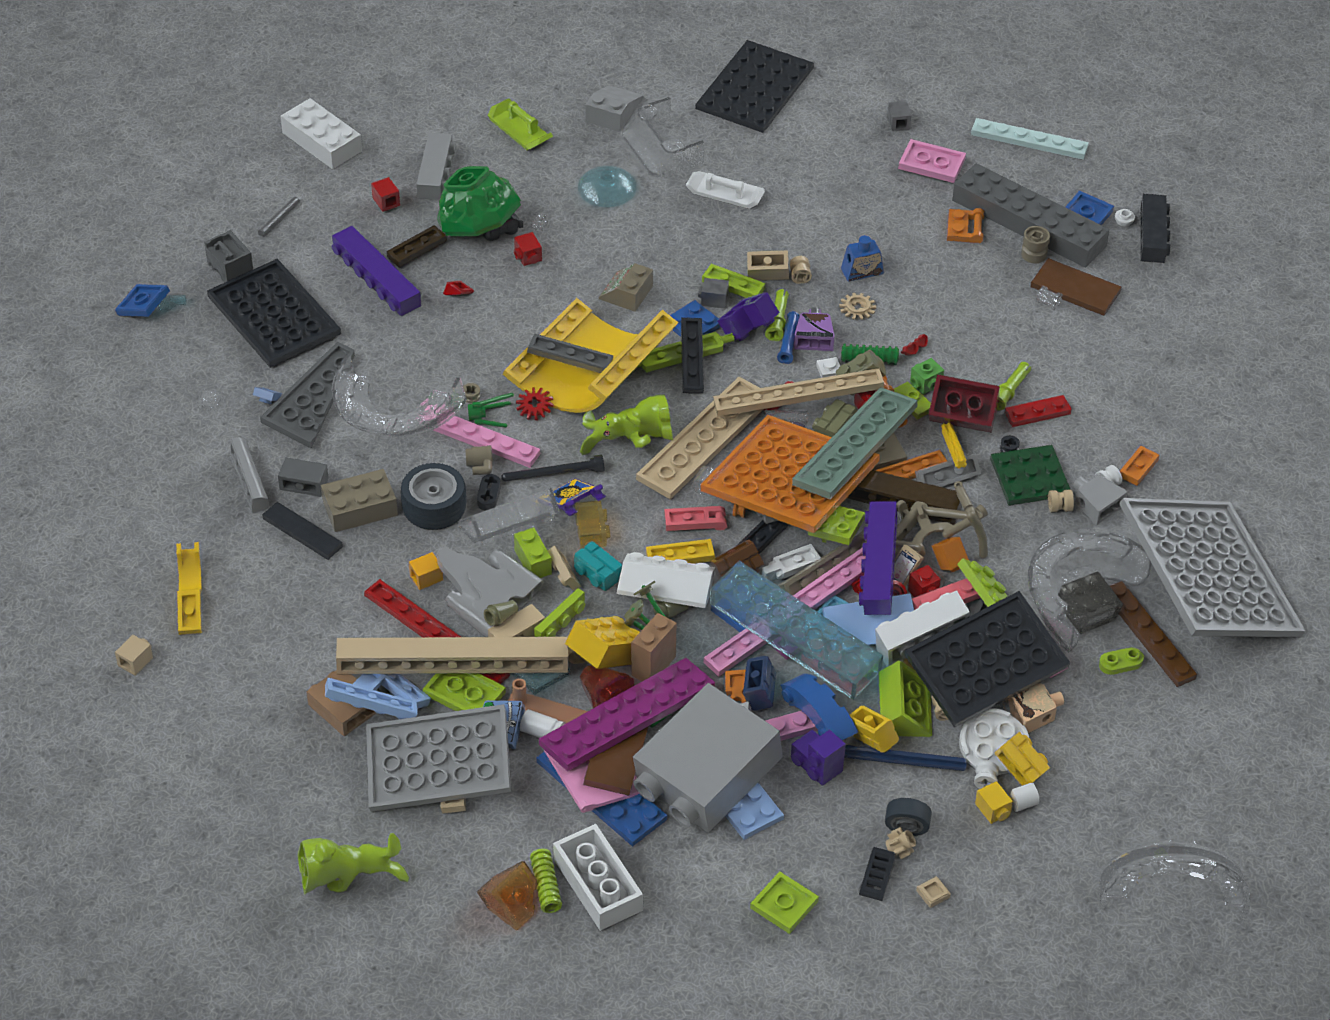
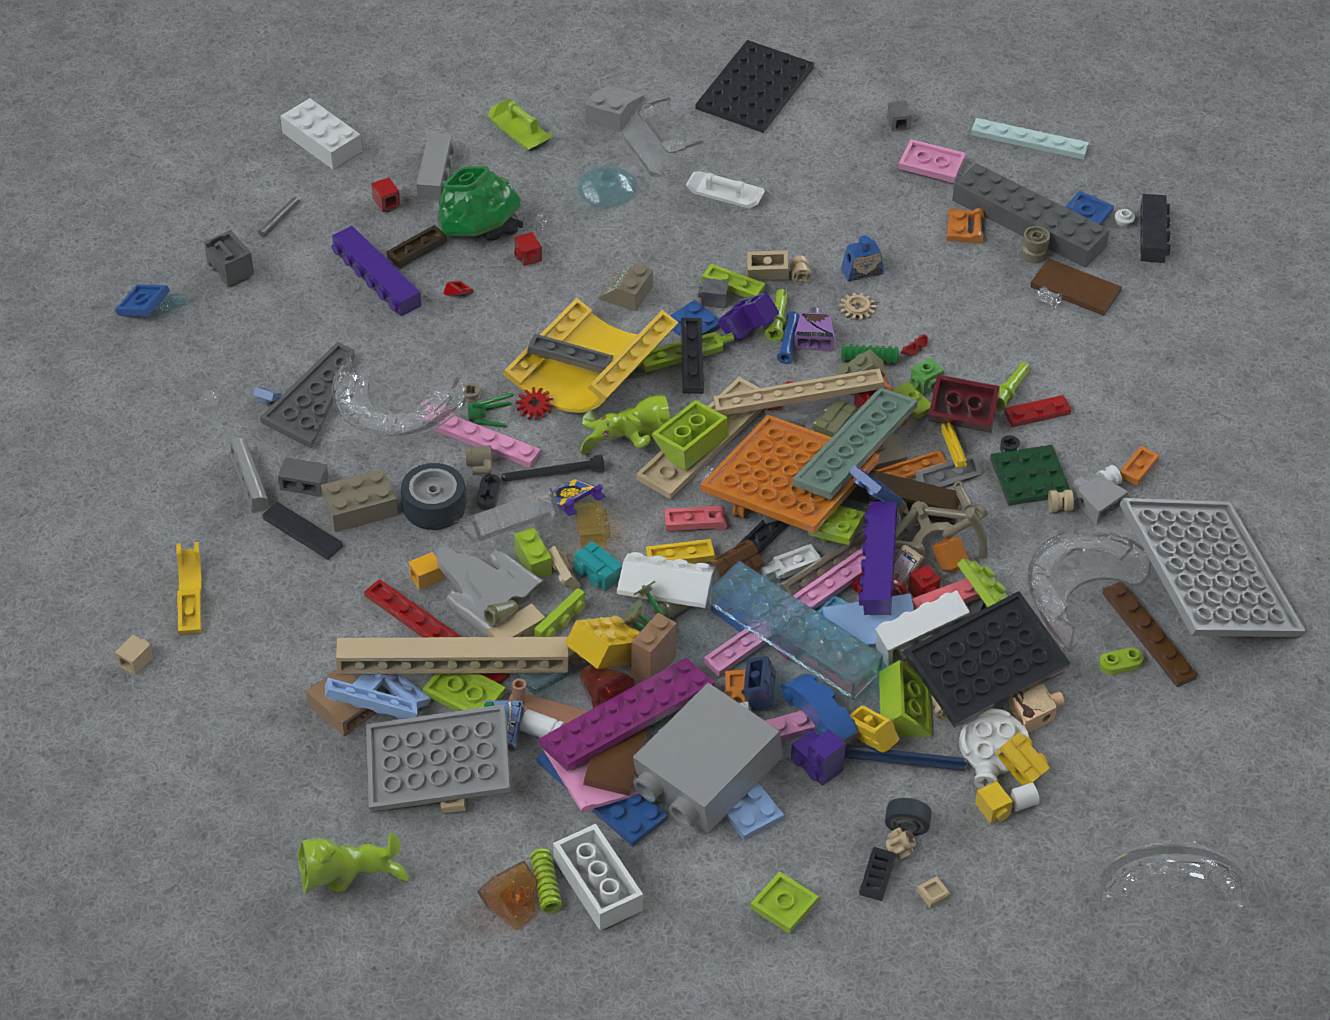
(273, 312): black plate -> none
(691, 434): none -> lime slope
(827, 367): white plate -> none
(874, 486): none -> blue plate
(1090, 602): clear smoke piece -> none

